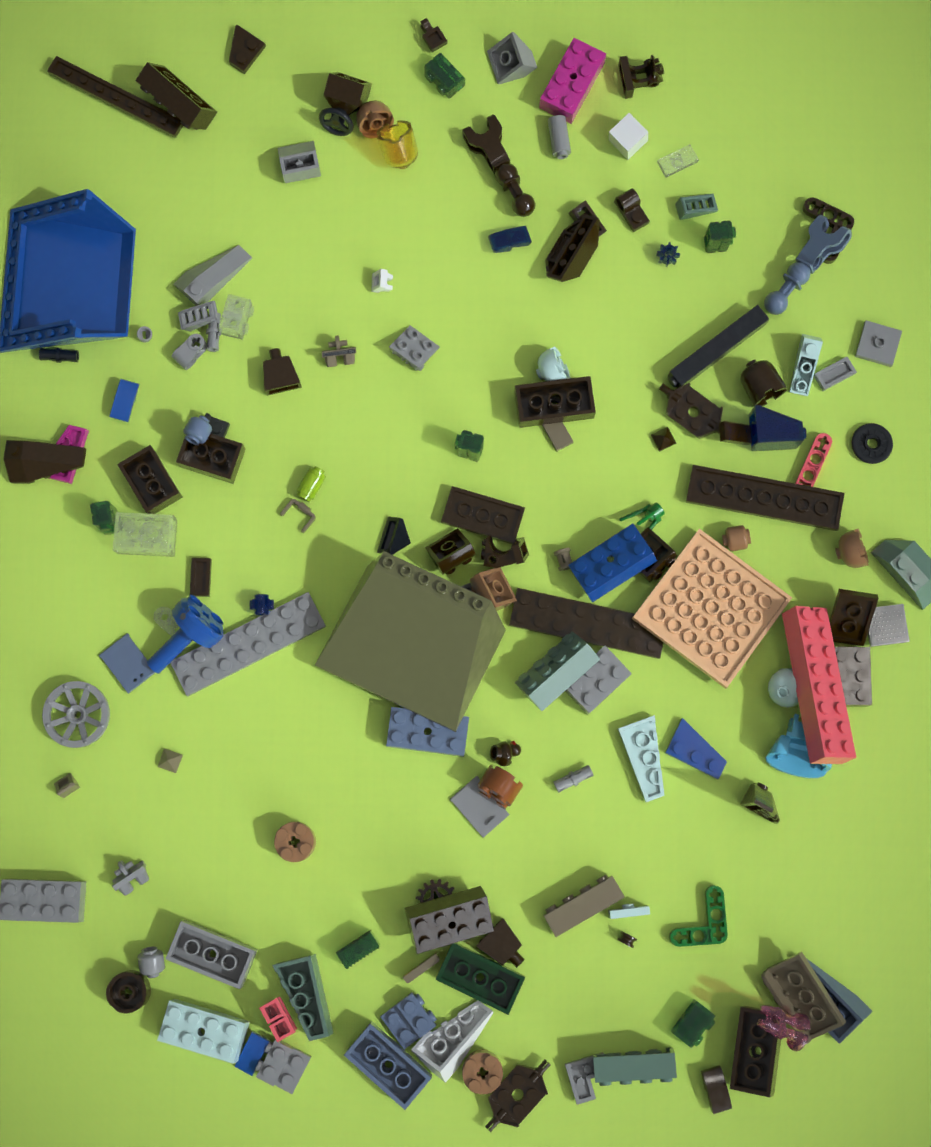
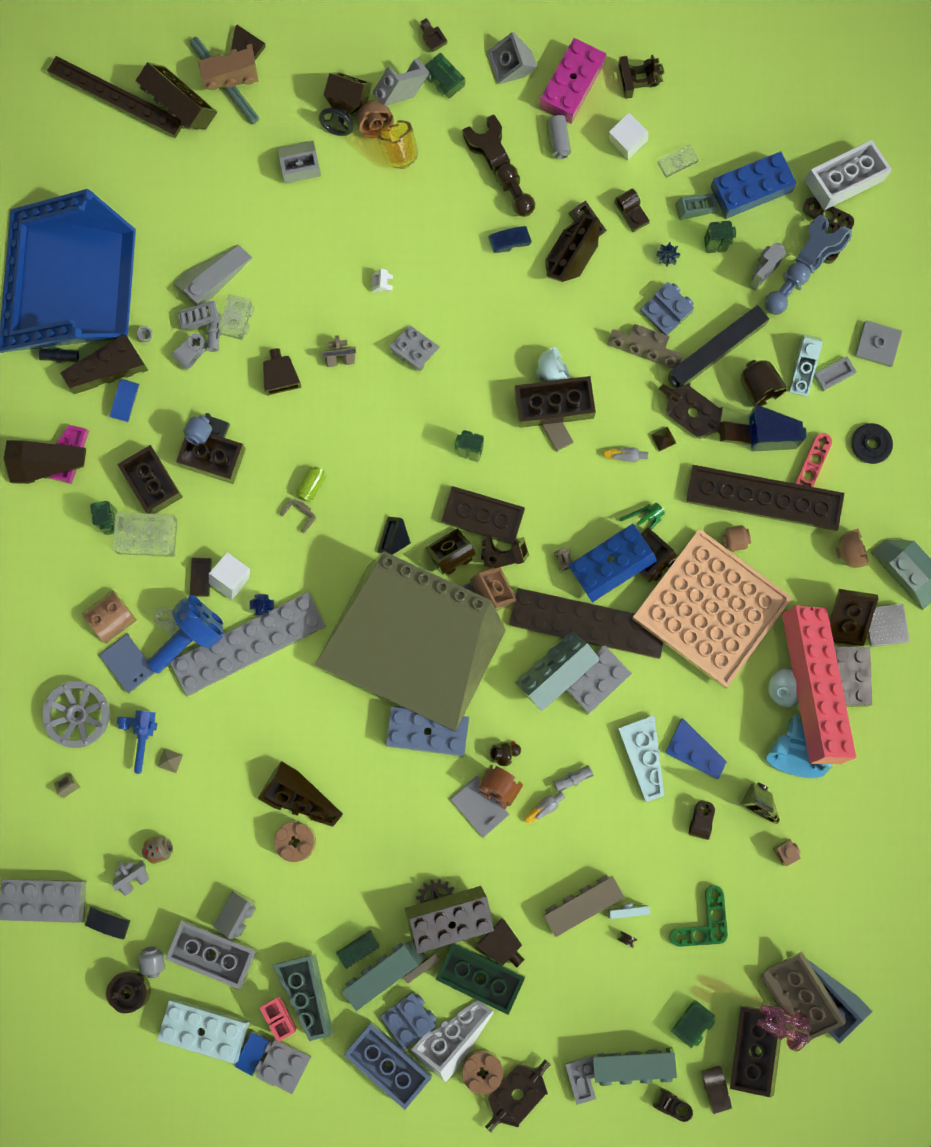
(104, 366): none -> dark brown wedge
(107, 923): none -> black slope
(109, 617): none -> medium nougat brick
(143, 726): none -> blue piece
(157, 849): none -> dark tan head
(229, 70): none -> medium nougat wedge
(229, 576): none -> white head
(233, 92): none -> sand green axle
(234, 915): none -> light grey slope
(292, 791): none -> dark brown wedge
(383, 975): none -> sand green wedge
(400, 87): none -> light grey panel
(545, 807): none -> light grey piece
(626, 454): none -> light grey piece
(645, 344): none -> dark tan bracket
(667, 308): none -> sand blue plate
(670, 1103): none -> dark brown piece
(702, 824): none -> dark brown piece
(753, 185): none -> blue brick
(768, 262): none -> light grey plate
(787, 852): none -> medium nougat brick
(848, 174): none -> white brick

